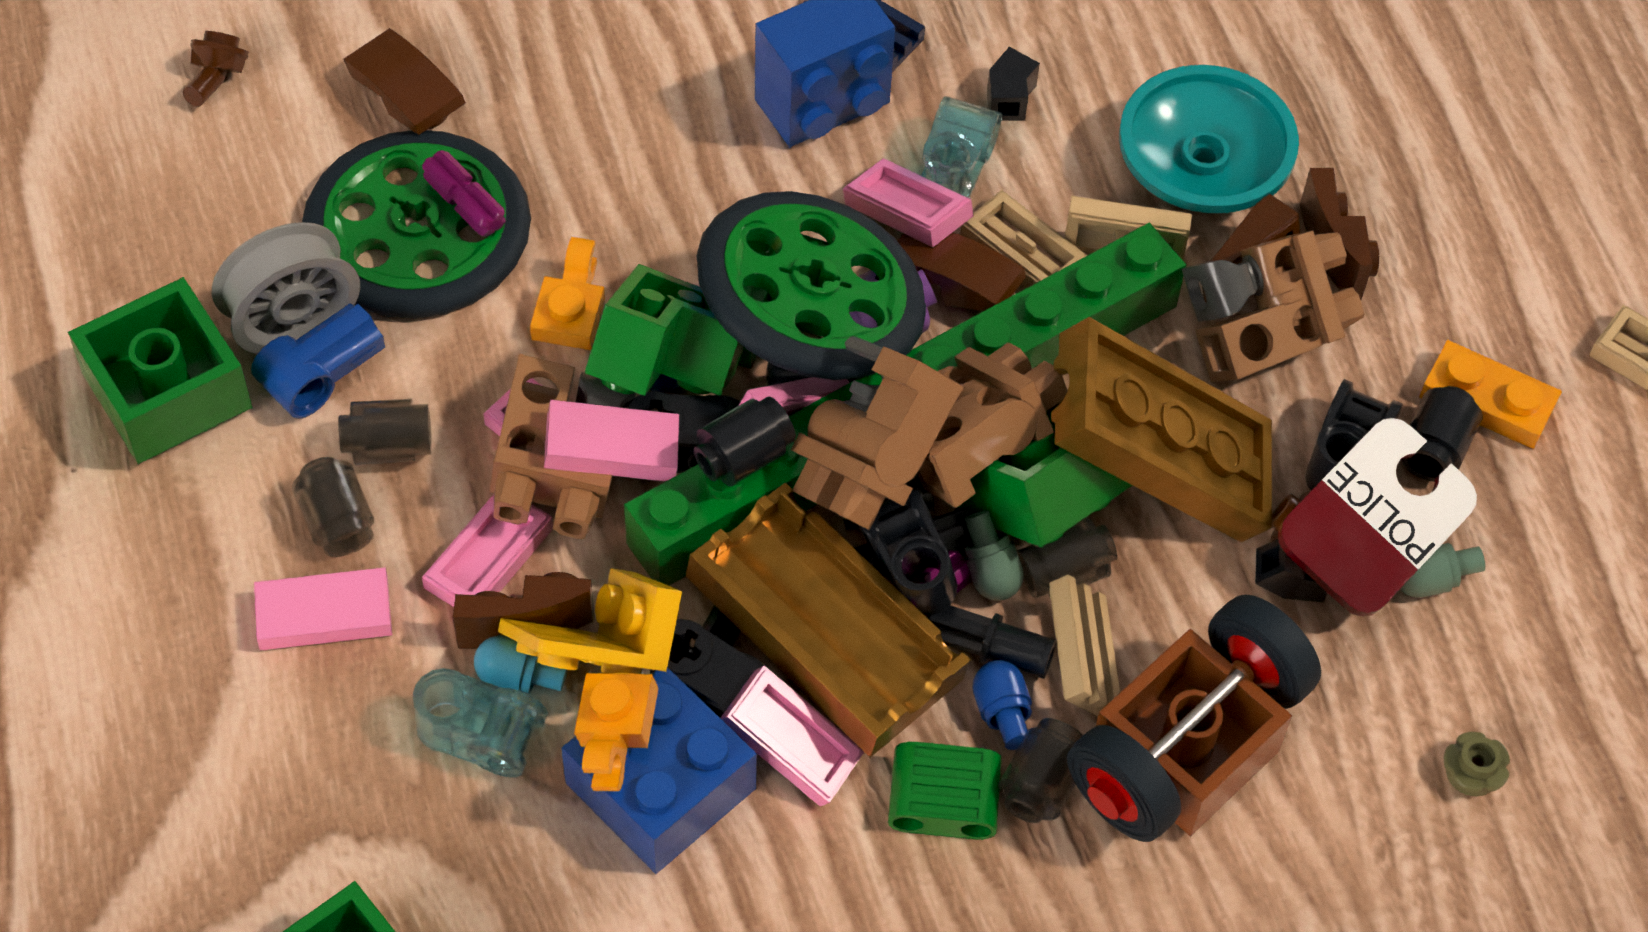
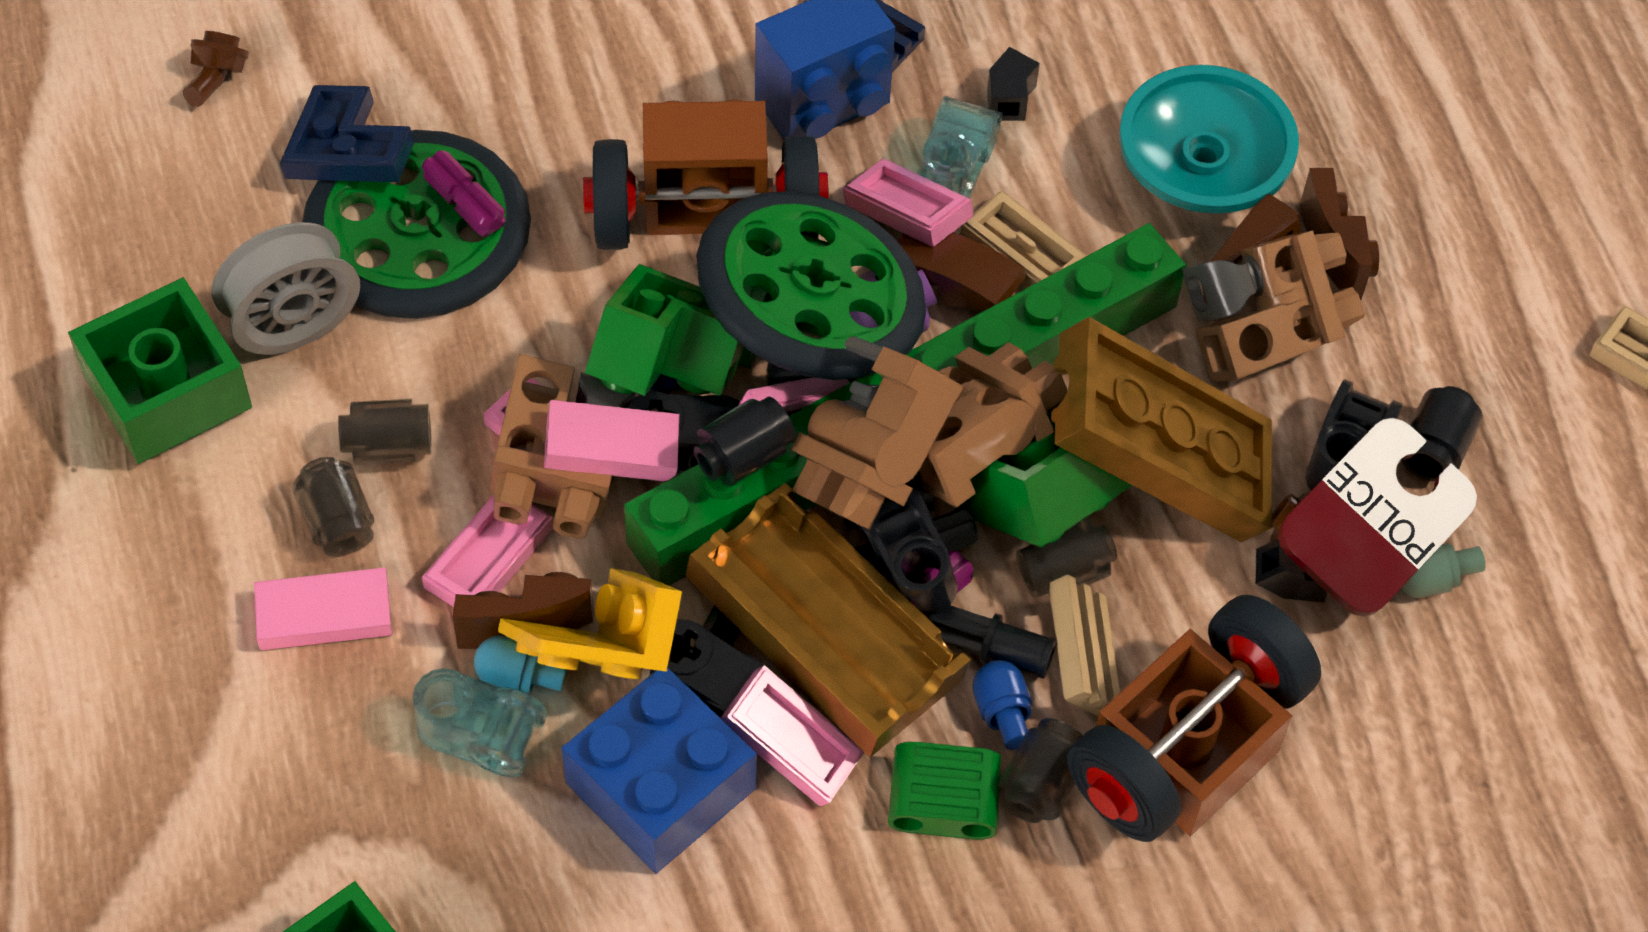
(305, 370): blue piece -> none
(338, 145): none -> dark blue tile
(405, 80): reddish brown slope -> none
(570, 306): light orange plate -> none
(612, 717): light orange plate -> none
(694, 168): none -> dark orange brick
(992, 559): sand green cylinder -> none
(1101, 222): tan tile -> none
(1467, 776): olive plate -> none
(1508, 399): light orange plate -> none

